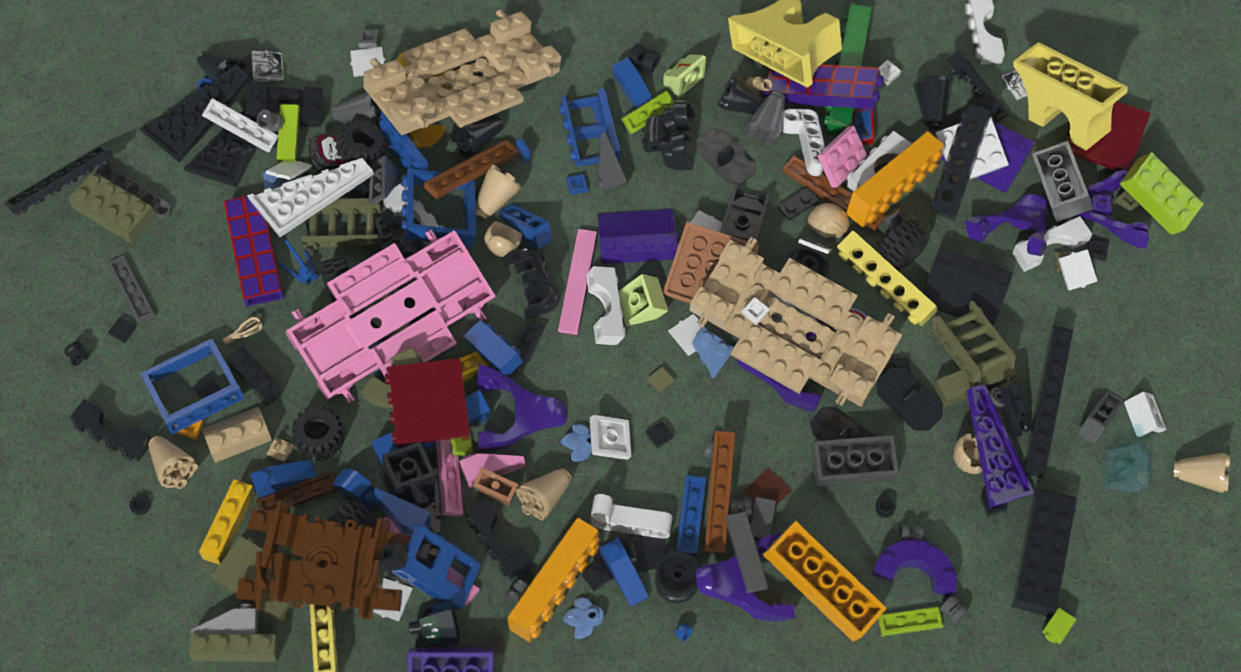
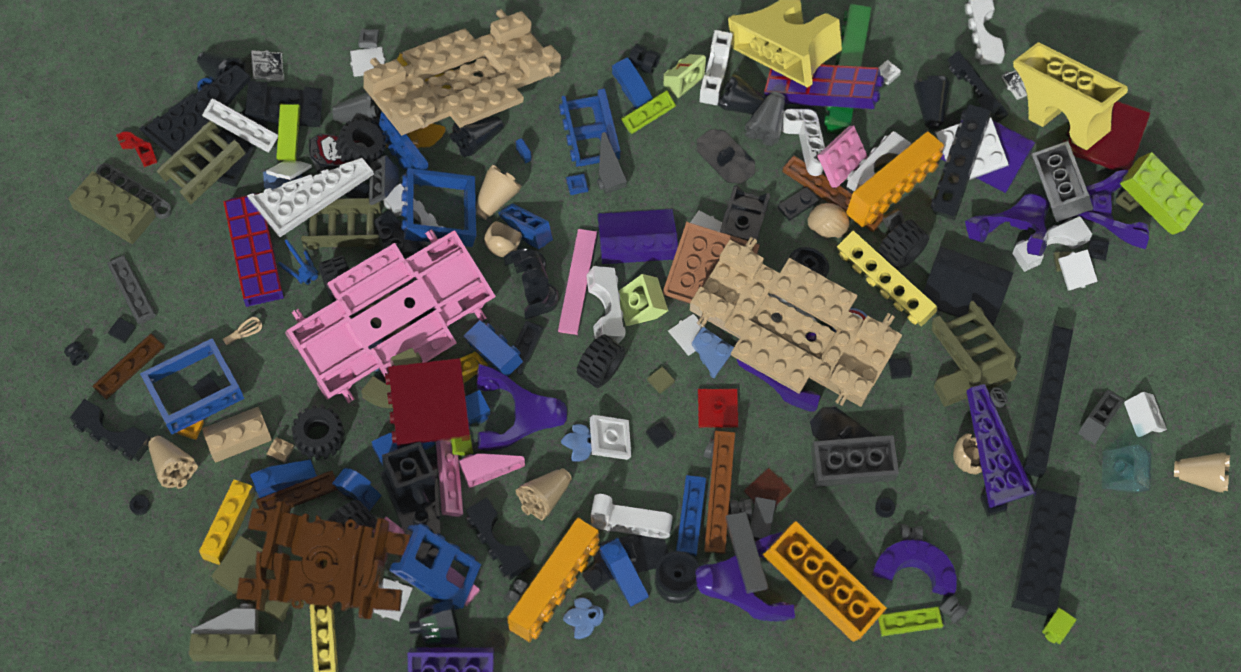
(53, 183): black plate -> none
(128, 366): none -> reddish brown tile
(132, 141): none -> red piece
(211, 173): none -> olive fence
(259, 380): black arch -> none
(270, 120): dark grey wheel -> none
(393, 556): black slope -> none
(401, 512): blue slope -> none
(470, 169): dark orange plate -> none
(495, 486): nougat slope -> none
(600, 361): none -> black tyre
(657, 134): black piece -> none
(685, 630): blue hinge -> none
(716, 67): none -> white arch
(717, 408): none -> red plate
(755, 311): white plate -> none
(759, 83): tan pin -> none
(815, 245): white piece -> none
(845, 558): none -> black wheel
(864, 125): slope -> none
(909, 399): black shield -> none
(1015, 407): black hinge -> none

